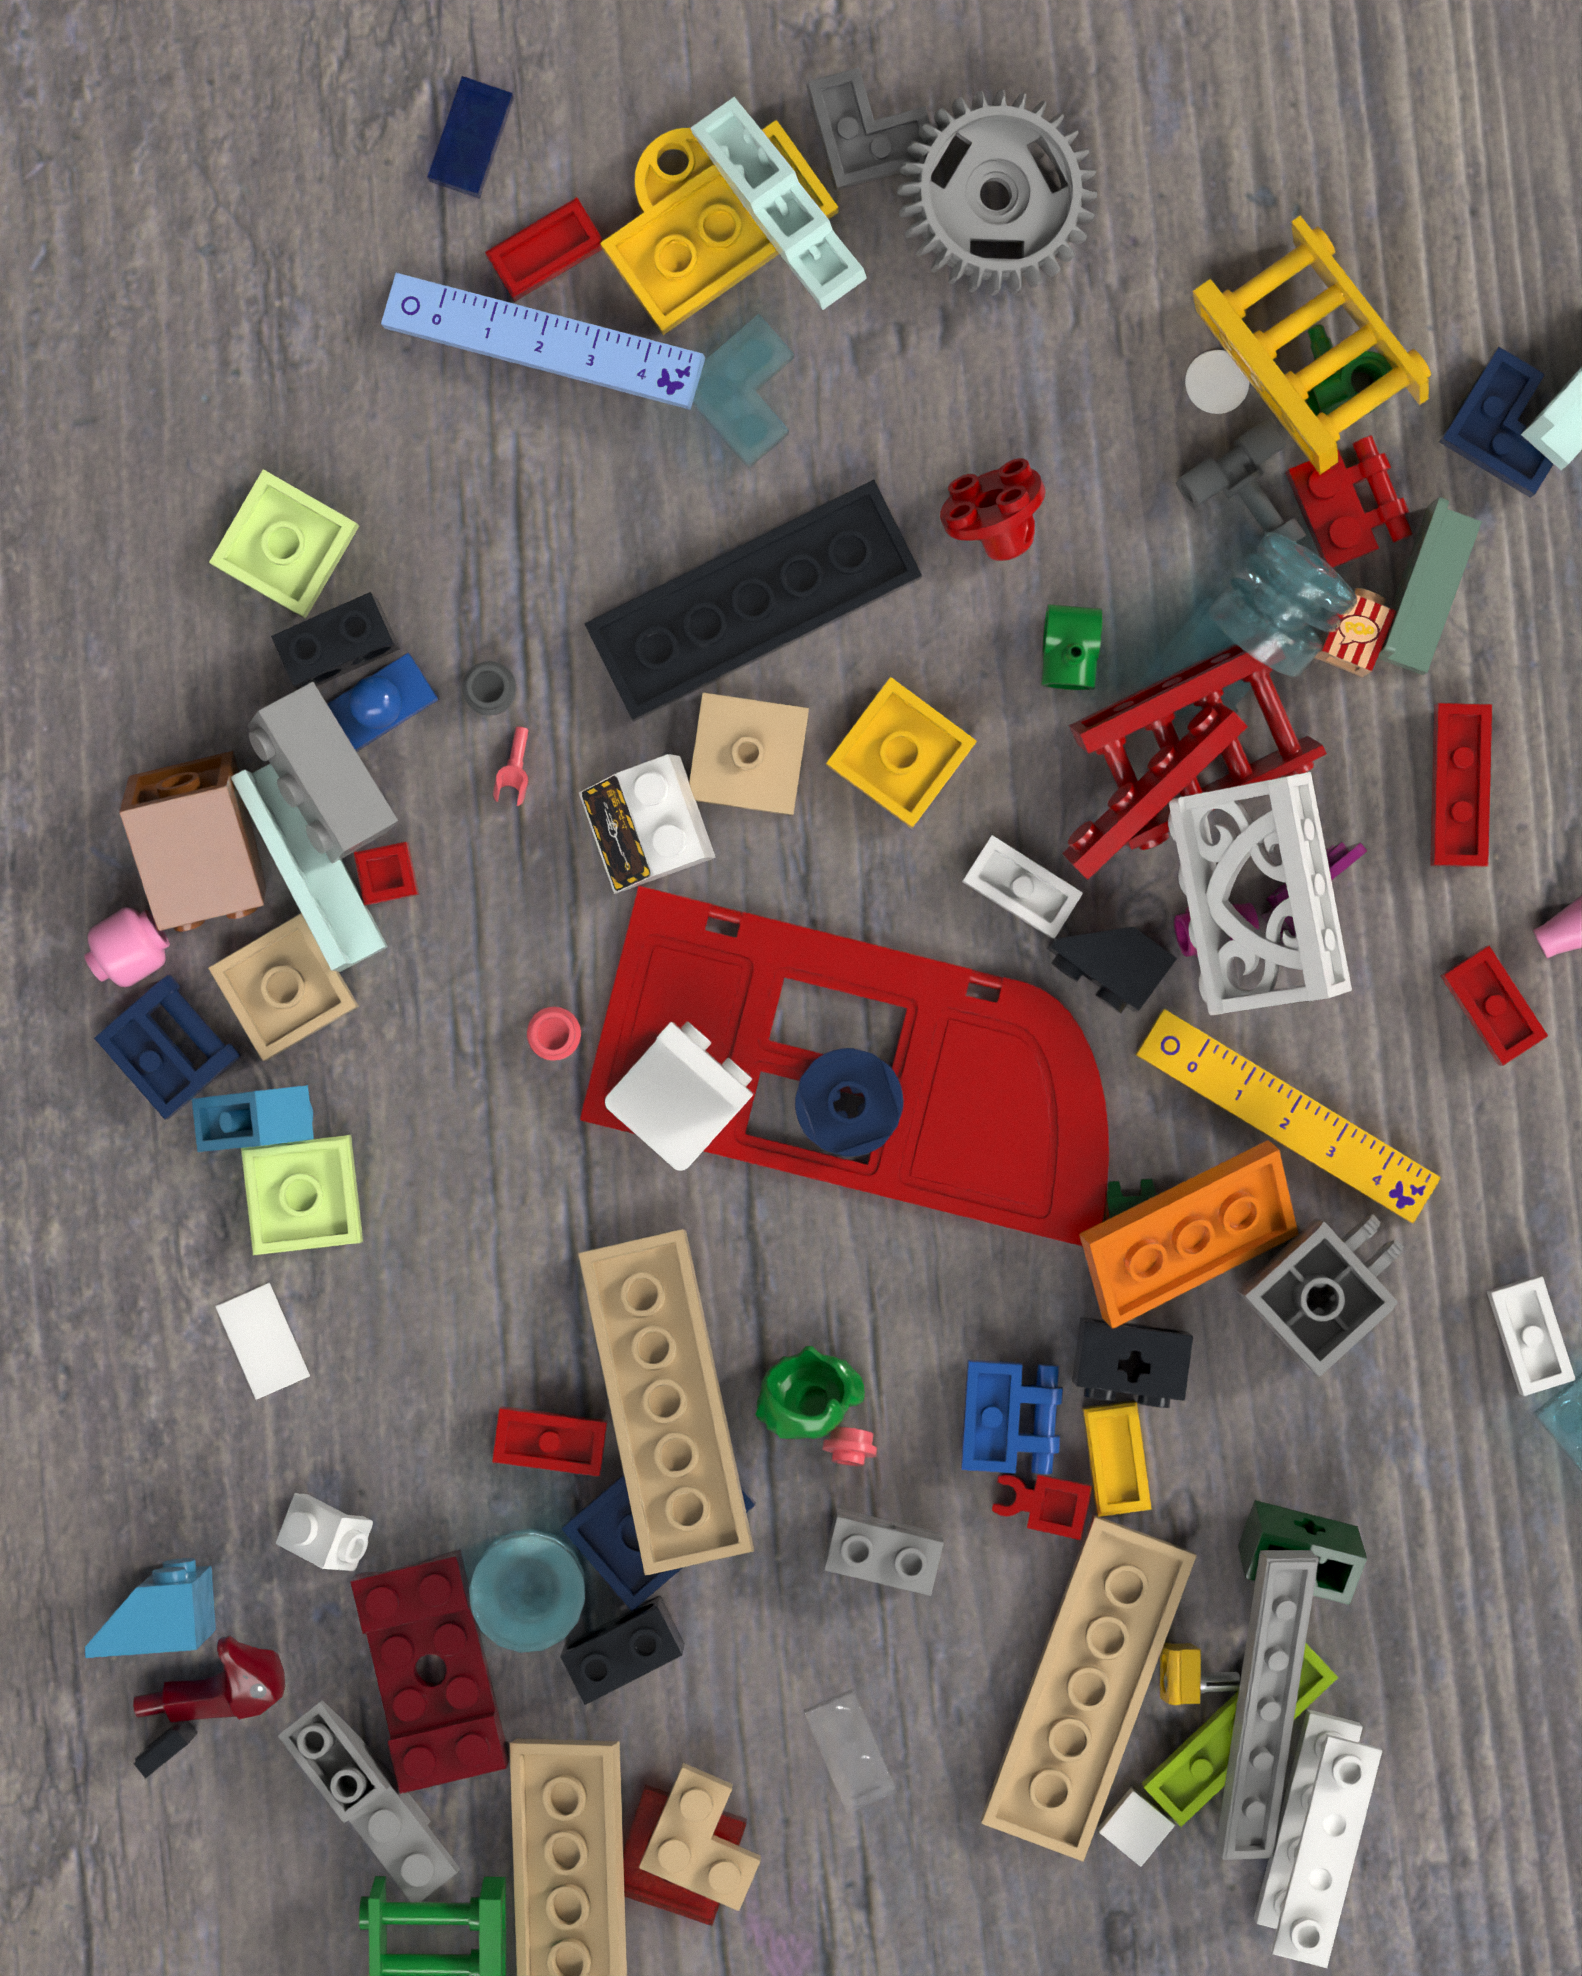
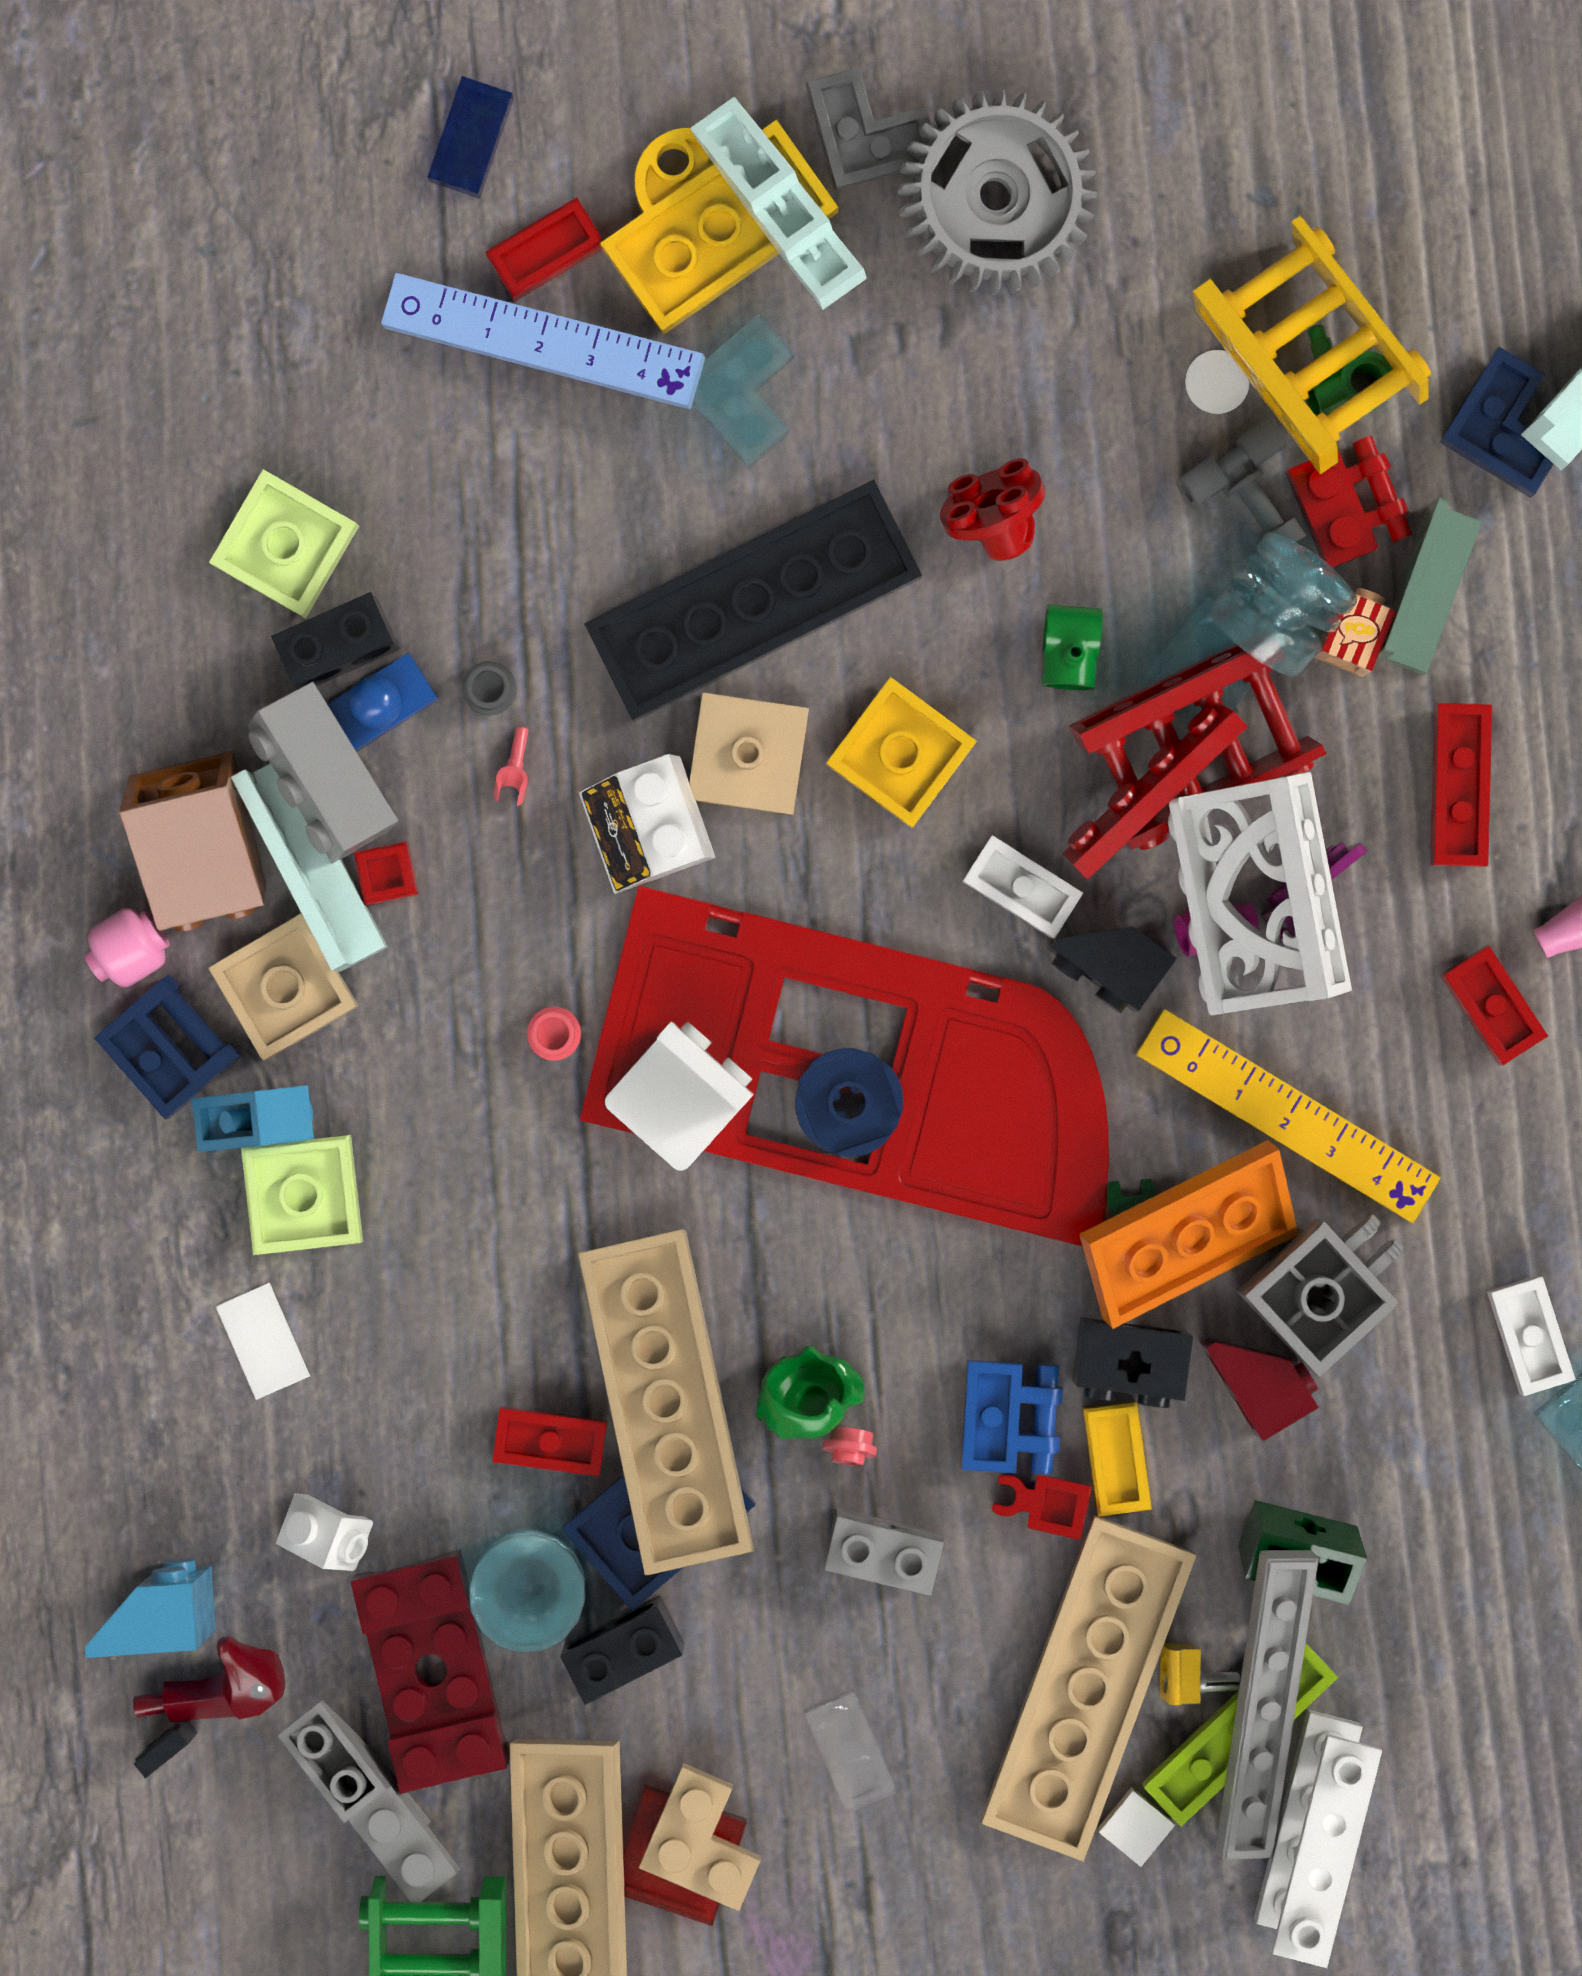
(1263, 1385): none -> dark red slope

